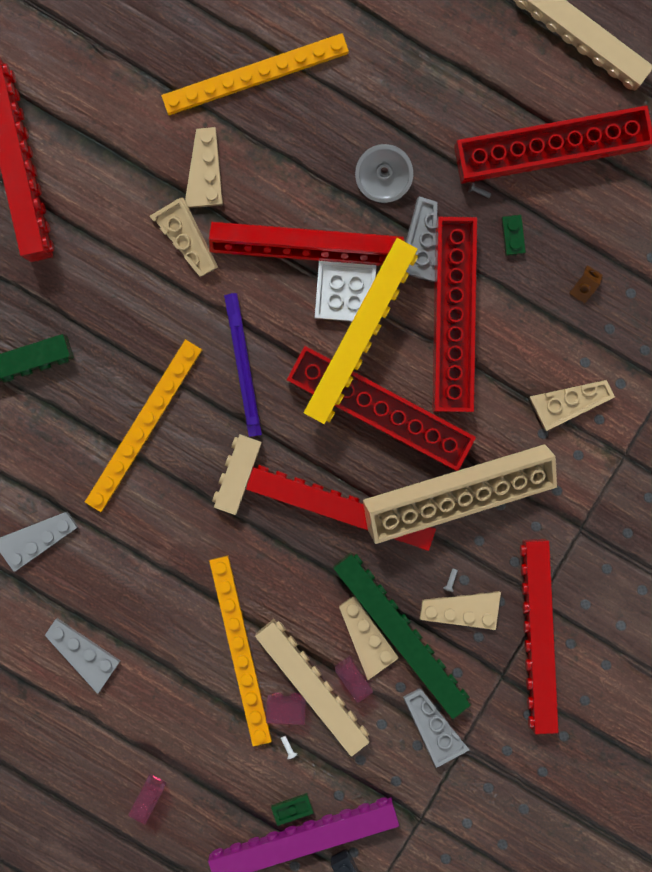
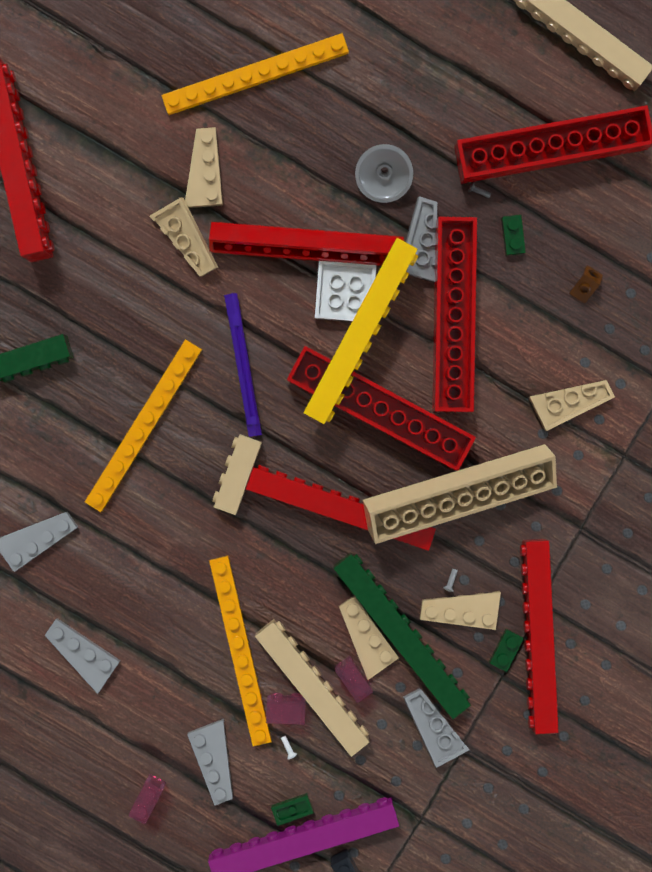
(212, 756): none -> light grey wing
(506, 650): none -> dark green plate

